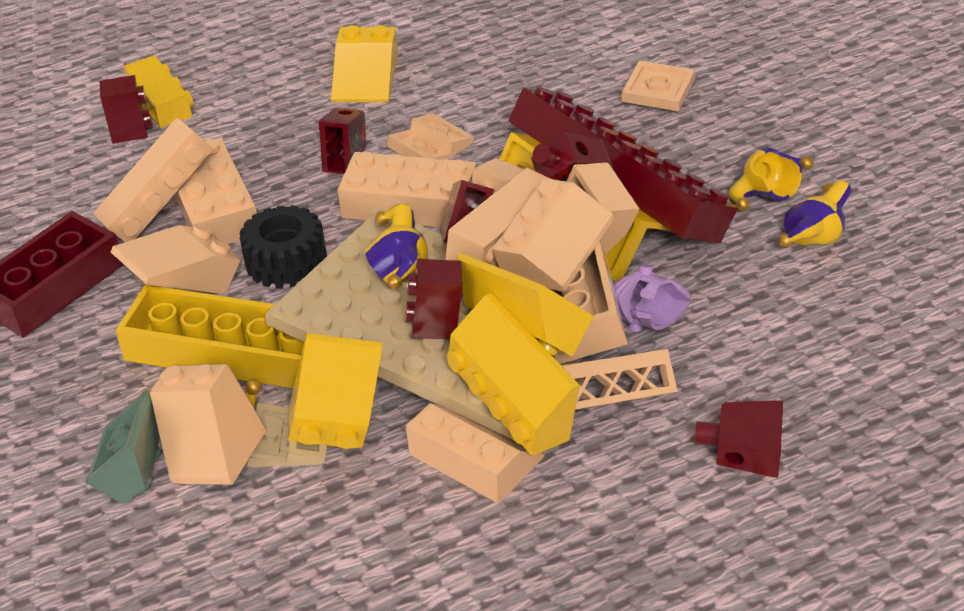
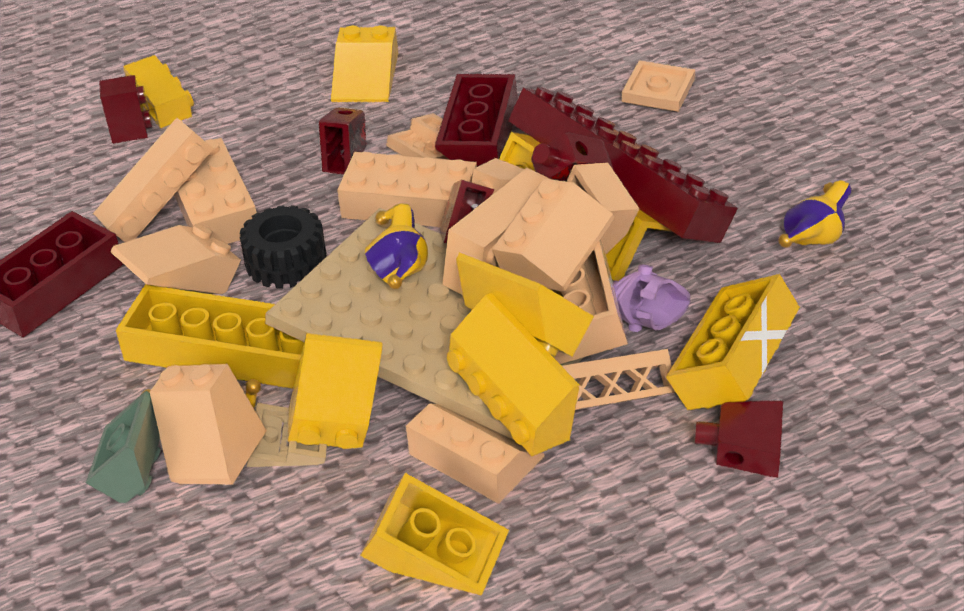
(434, 538): none -> yellow slope
(436, 298): dark red brick -> none
(477, 117): none -> dark red slope
(733, 343): none -> yellow brick
(766, 172): yellow piece -> none

